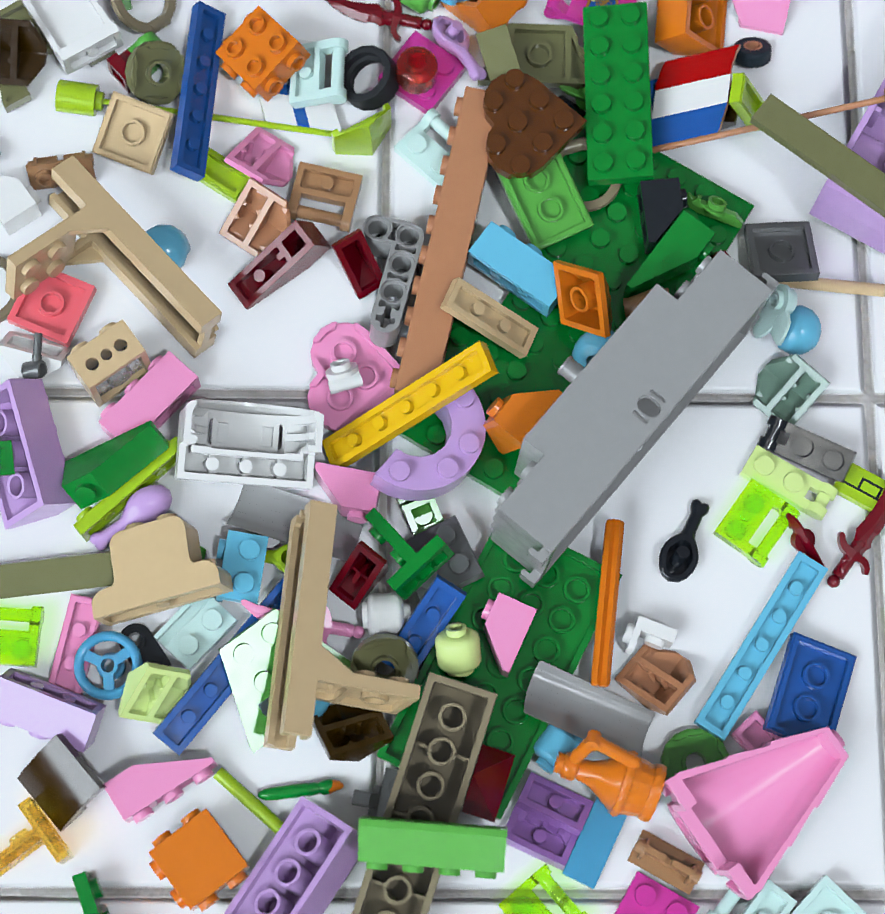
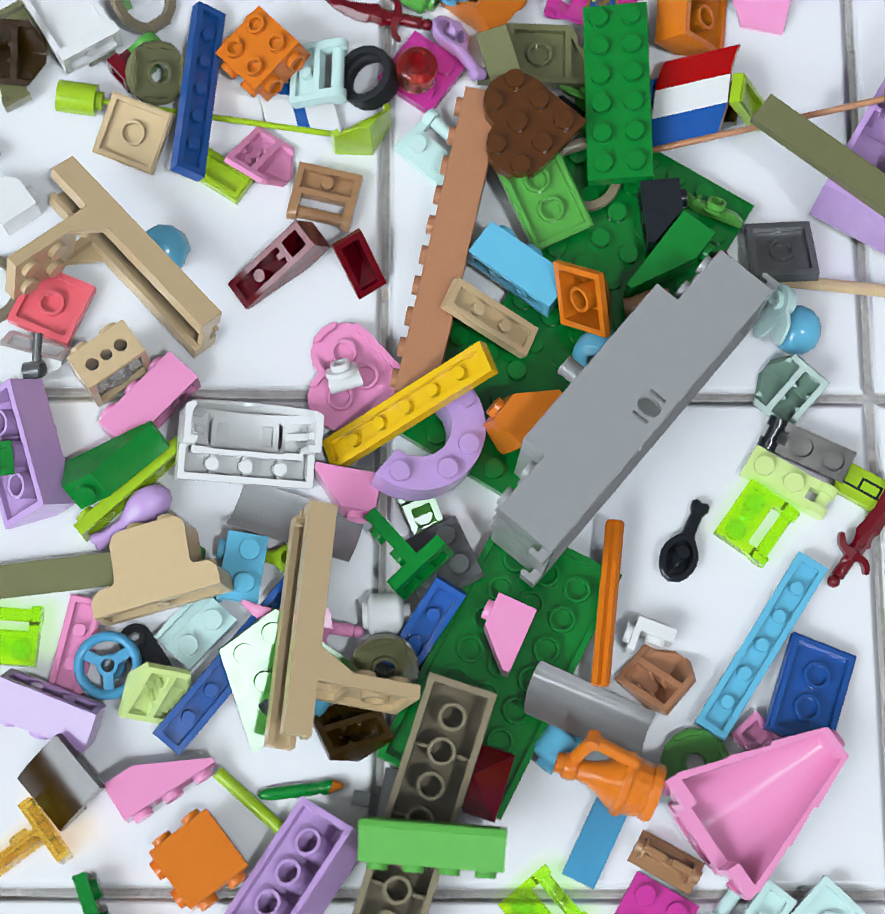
(40, 169): medium nougat hinge -> none
(256, 218): nougat slope -> none
(359, 575): dark red slope -> none
(393, 283): light grey beam -> none
(458, 650): yellowish green head -> none
(547, 821): medium lavender slope -> none
(753, 52): black wheel -> none
(802, 538): dark red piece -> none

